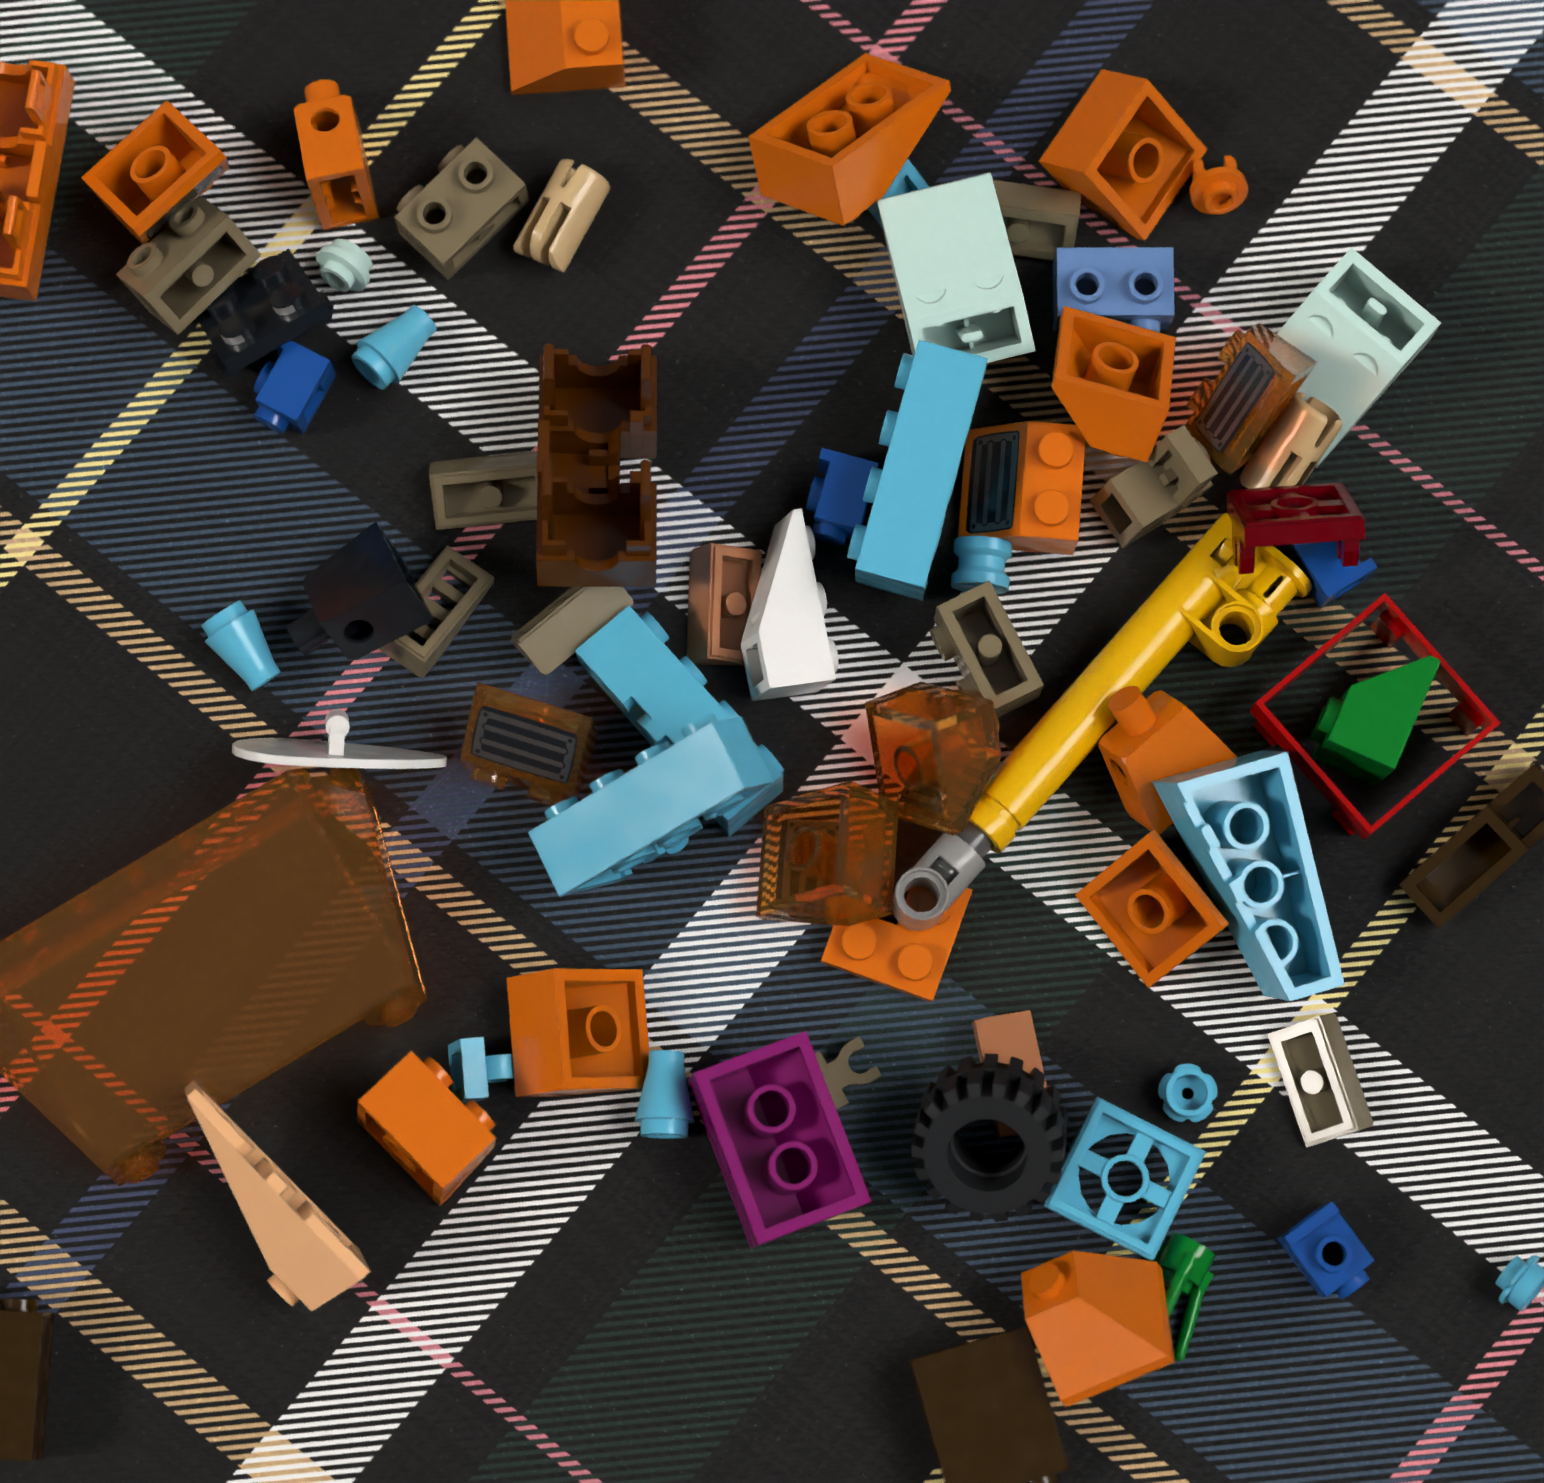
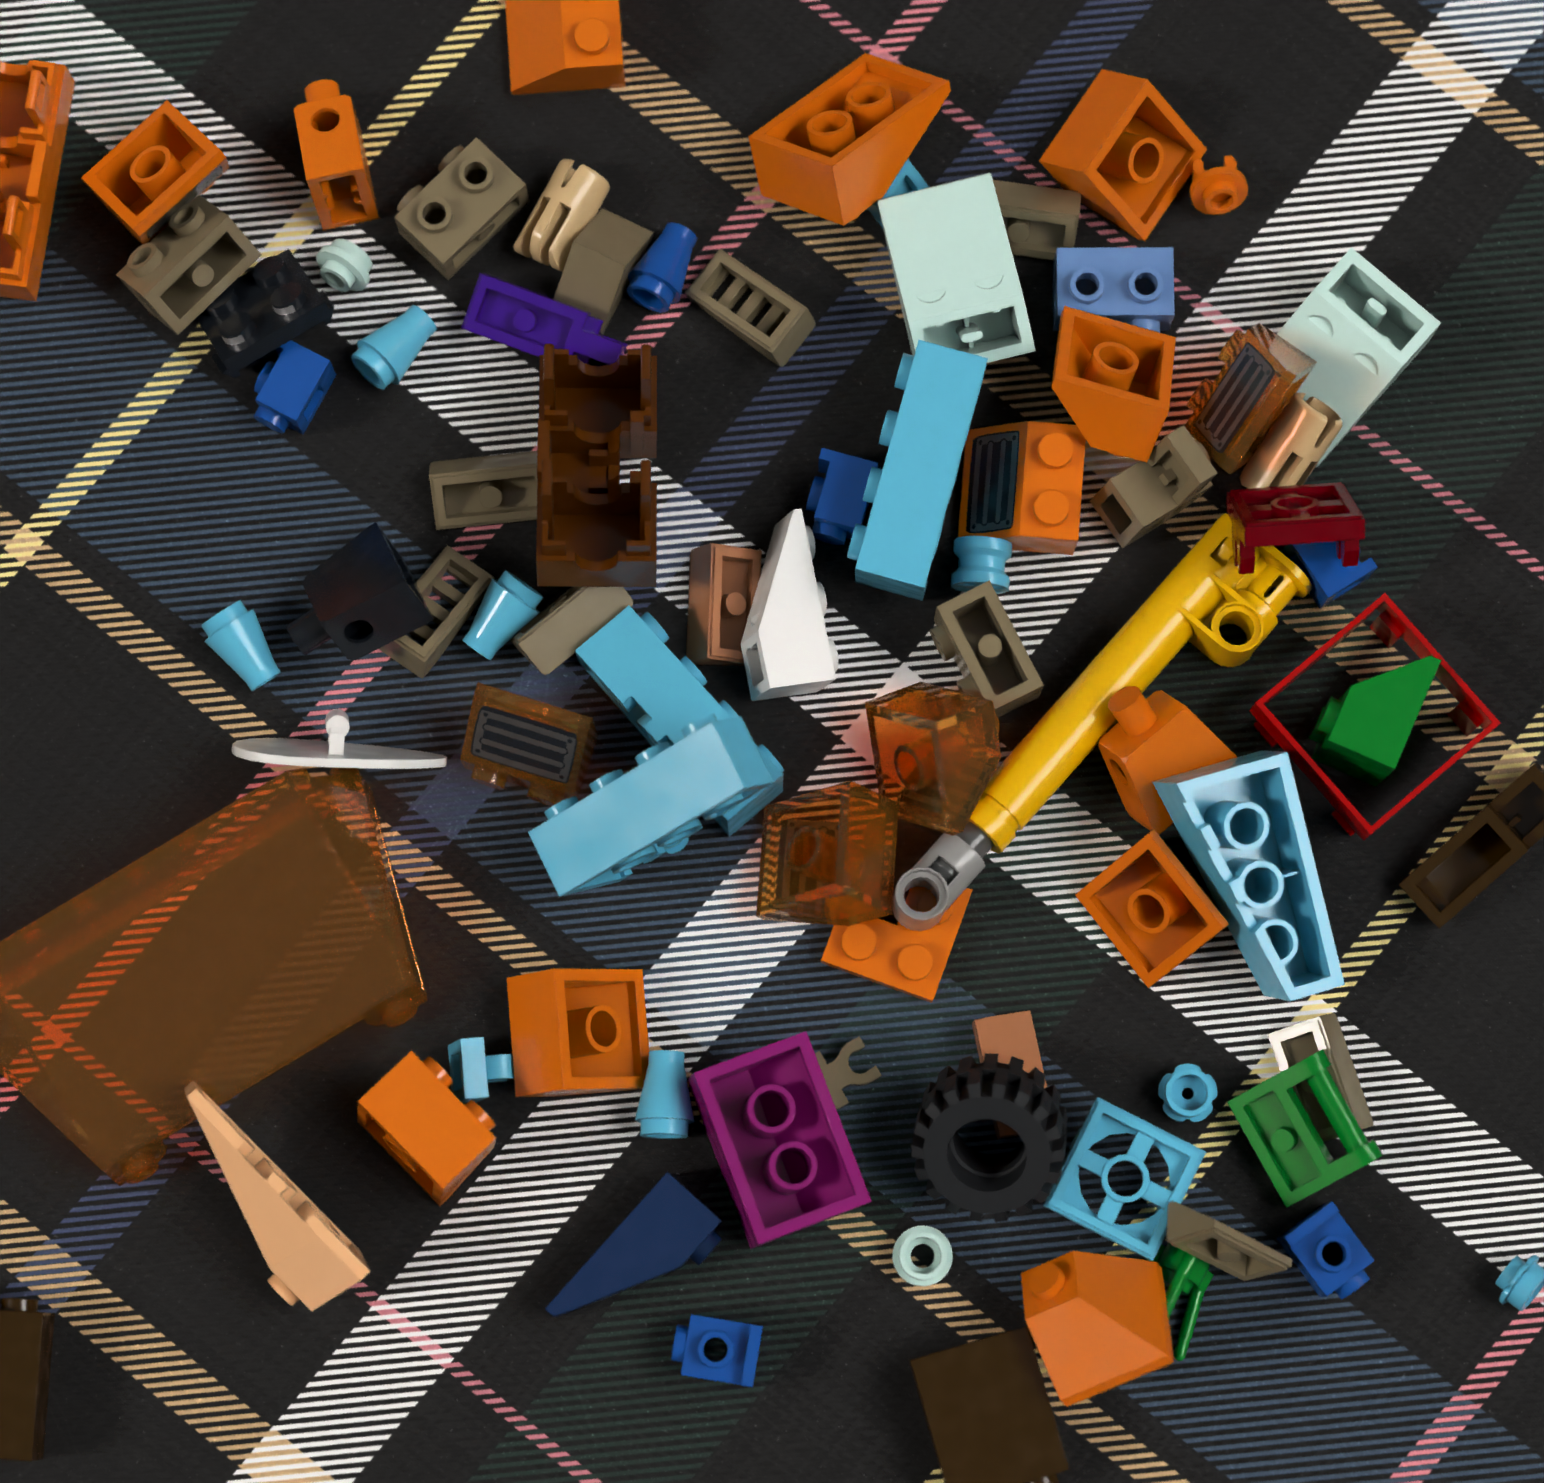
(502, 614): none -> medium azure cone
(532, 320): none -> dark purple hinge
(600, 264): none -> dark tan slope
(648, 1244): none -> dark blue slope
(662, 270): none -> blue cone
(742, 1354): none -> blue brick
(780, 329): none -> dark tan slope
(942, 1255): none -> light aqua plate
(1221, 1244): none -> dark tan slope
(1287, 1137): none -> green plate

